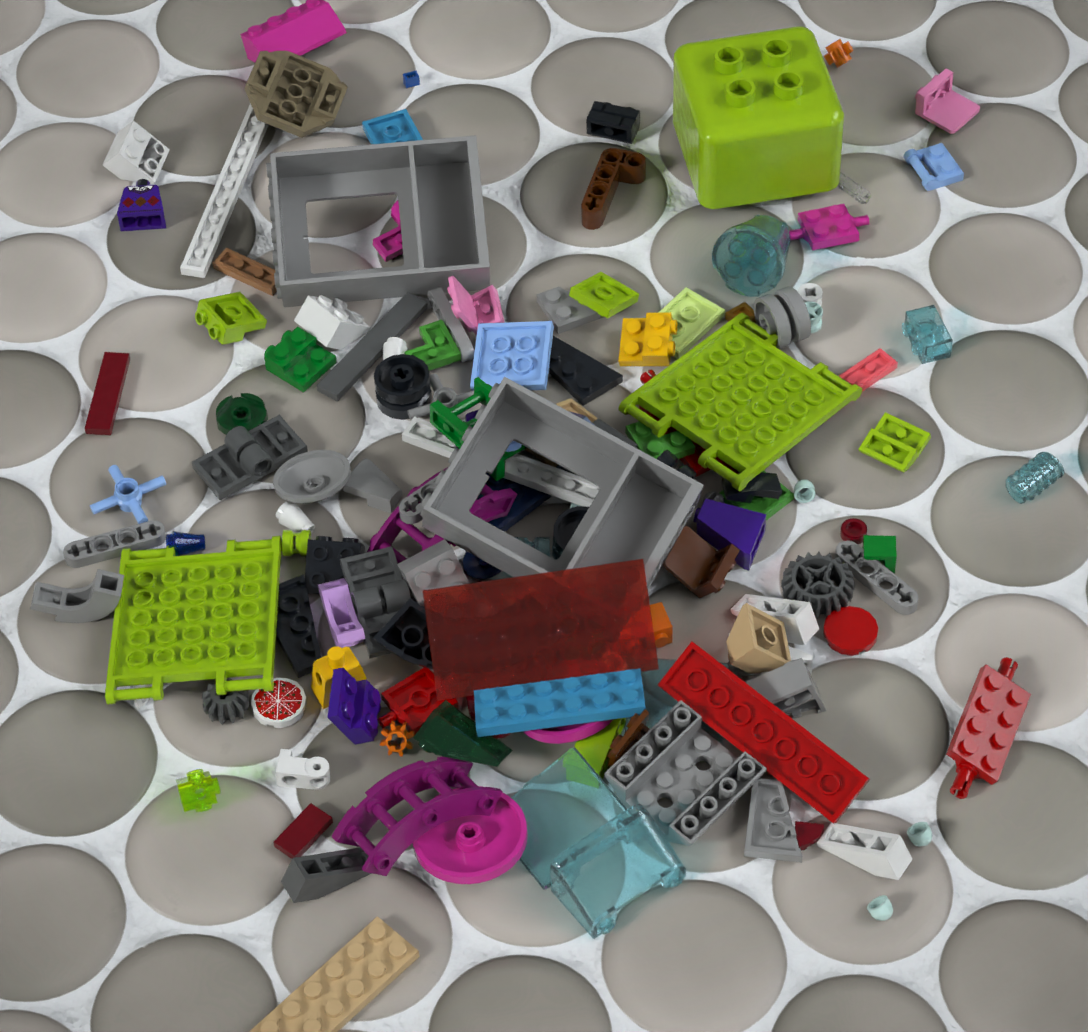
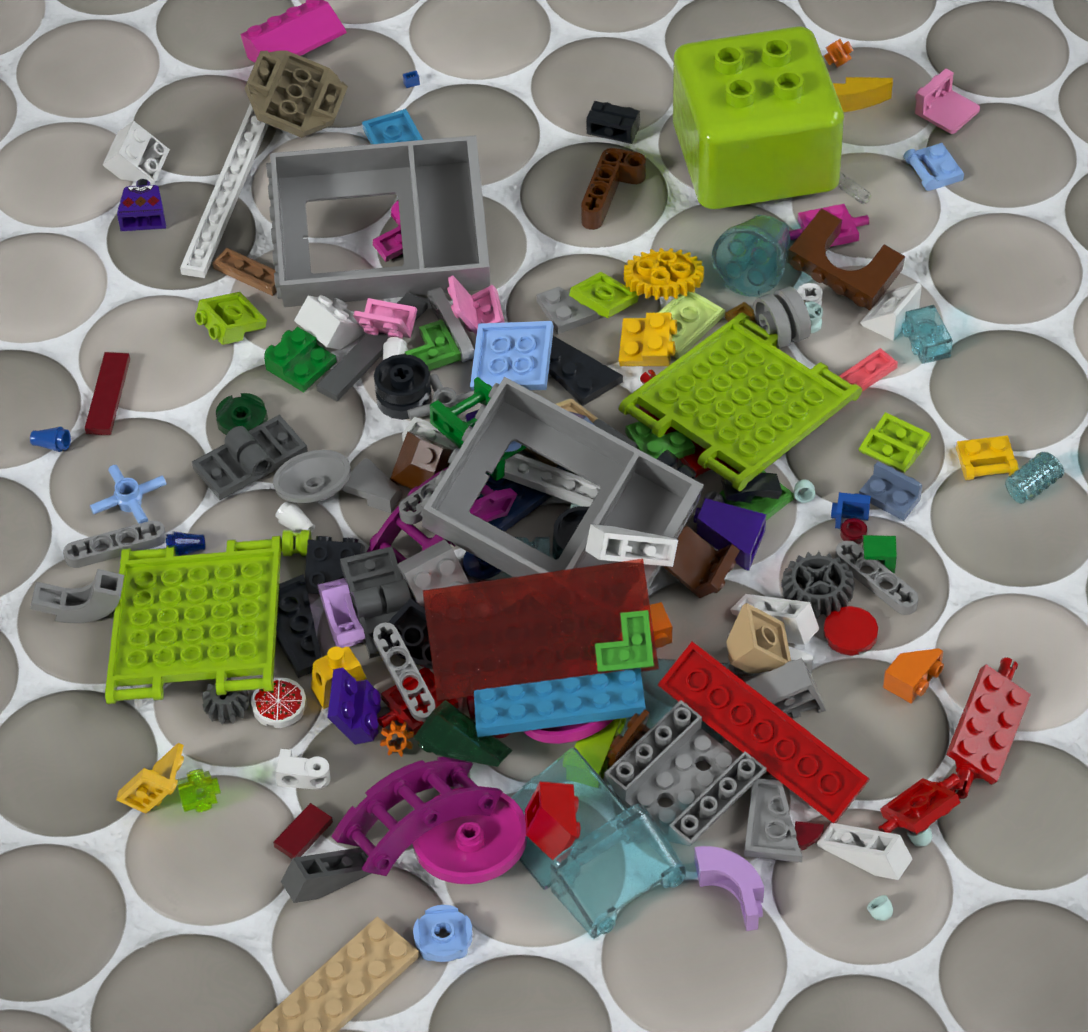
(53, 438): none -> blue cone
(151, 786): none -> yellow bracket
(387, 318): none -> bright pink bracket
(402, 672): none -> light grey beam
(419, 460): none -> reddish brown slope
(448, 948): none -> light blue plate
(552, 817): none -> red slope
(625, 545): none -> white slope
(633, 651): none -> bright green plate
(663, 274): none -> yellow gear
(730, 871): none -> lavender arch
(850, 507): none -> blue bracket
(861, 285): none -> reddish brown arch
(863, 92): none -> yellow slope
(890, 310): none -> white slope
(892, 491): none -> sand blue bracket
(911, 673): none -> orange slope
(920, 805): none -> red plate
(986, 452): none -> yellow plate

